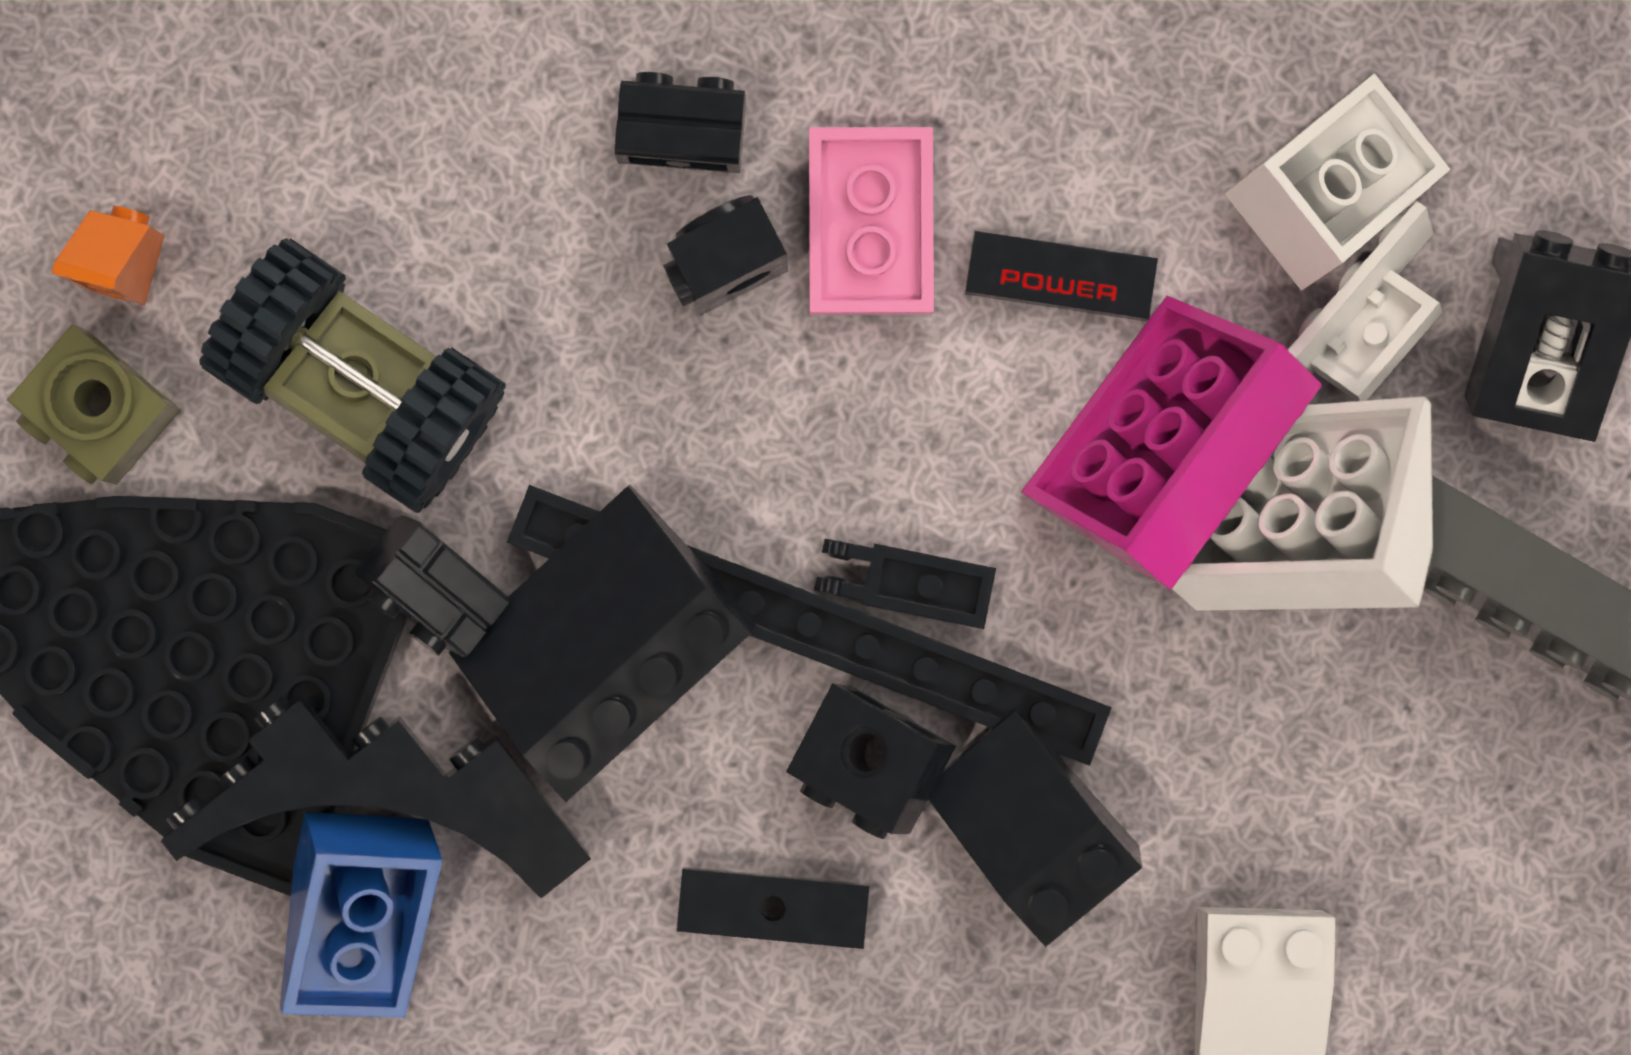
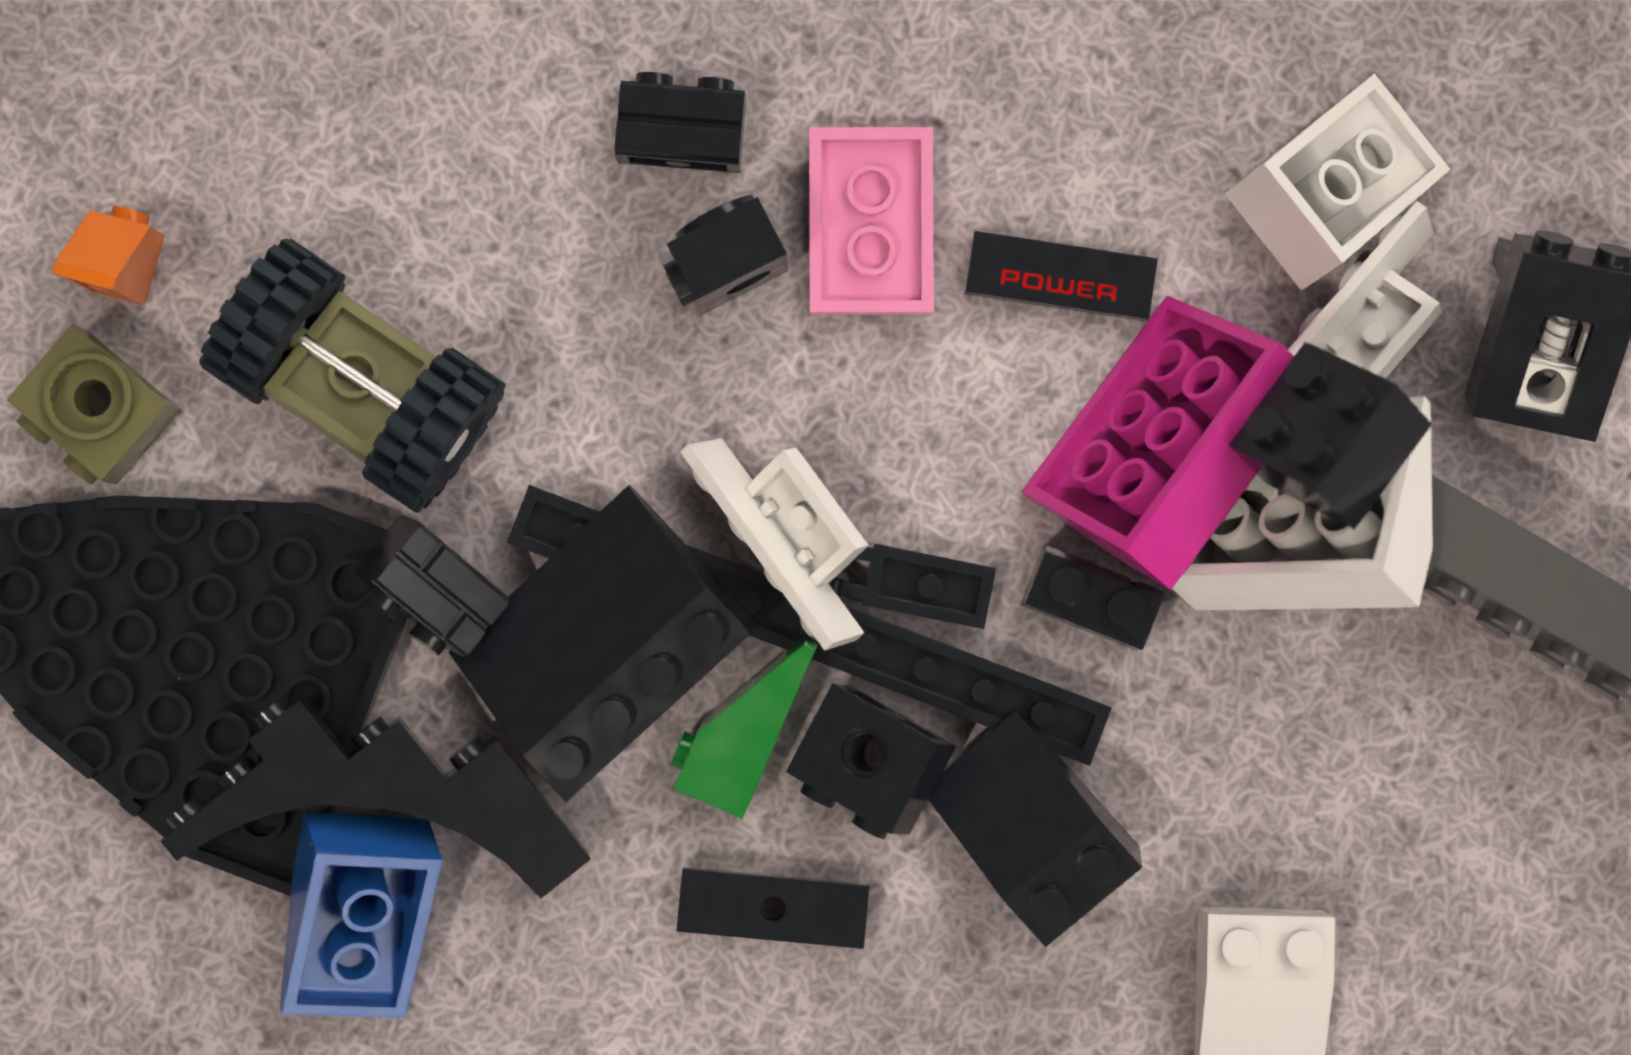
(737, 738): none -> green slope
(790, 529): none -> white bracket
(1092, 598): none -> black brick
(1330, 434): none -> black piece

